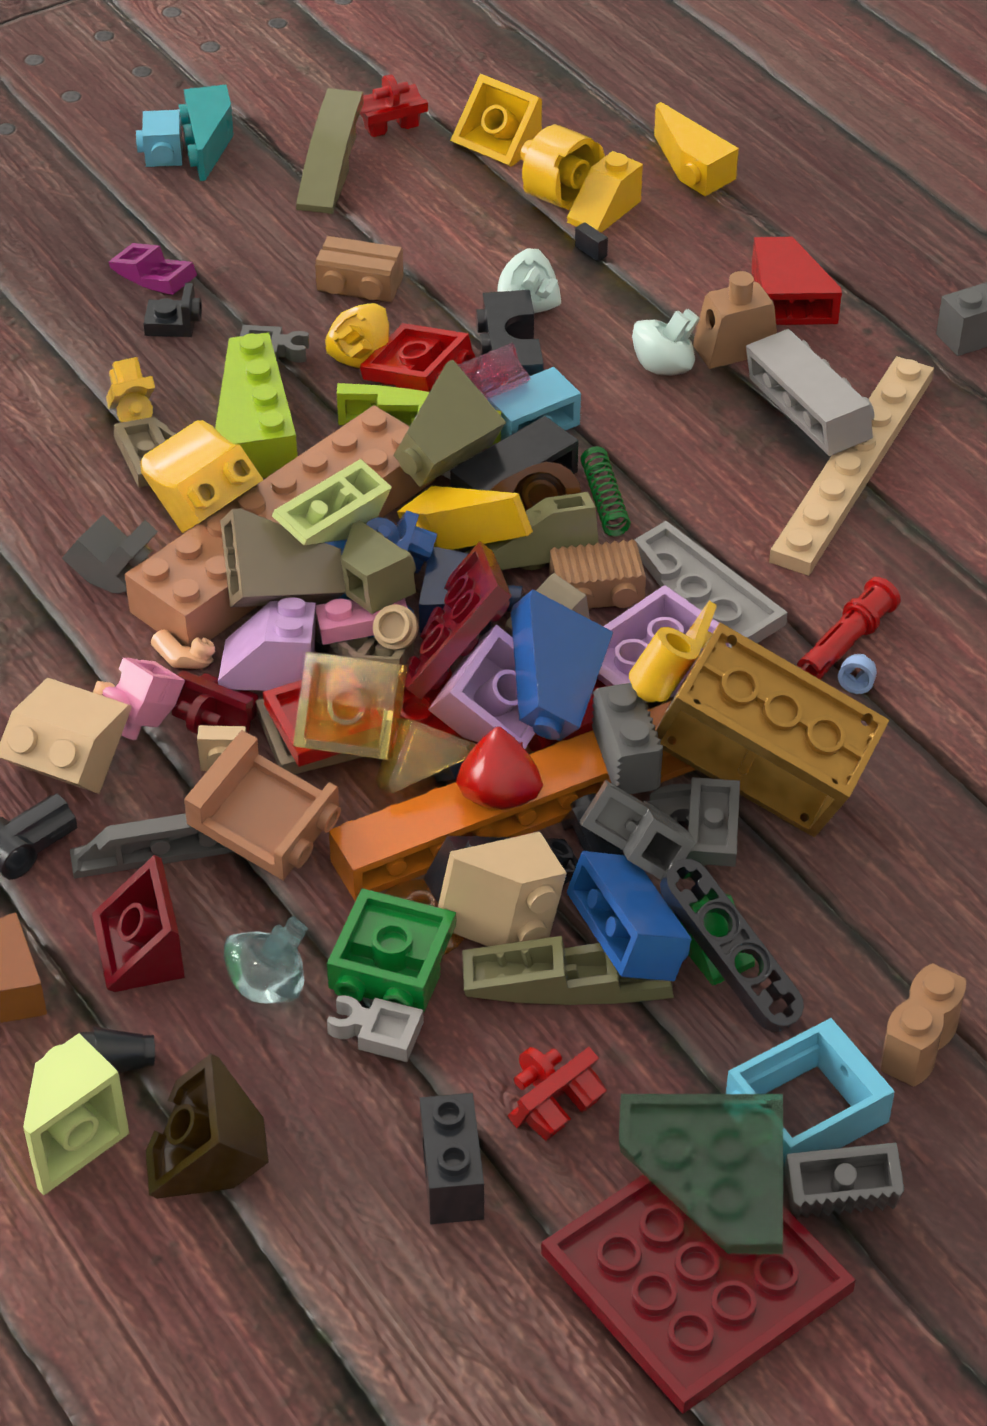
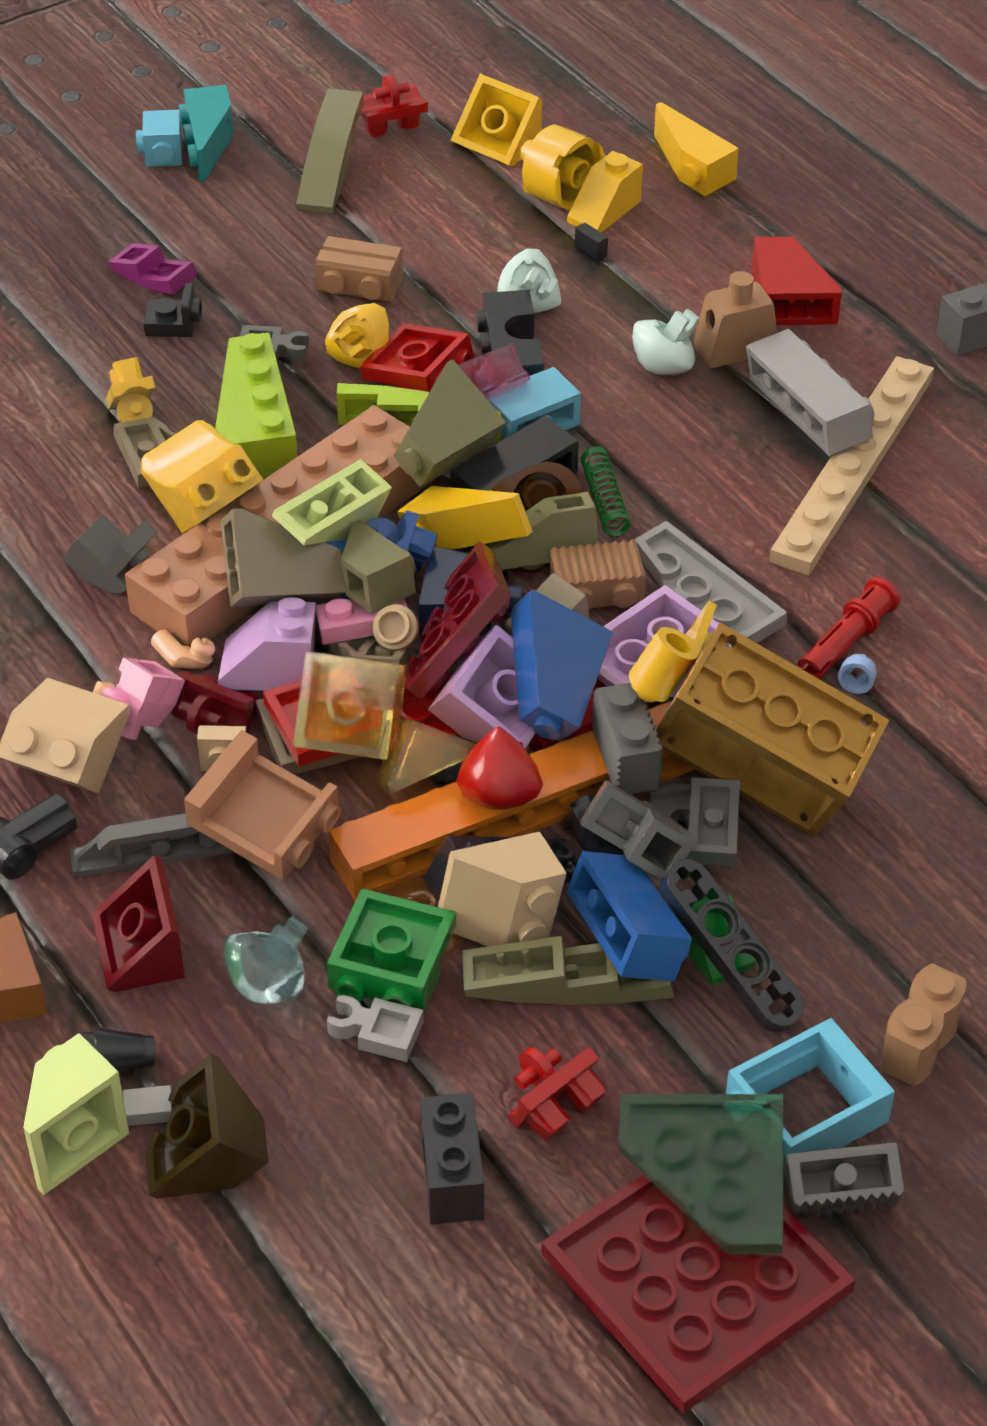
(147, 1105): none -> light grey piece

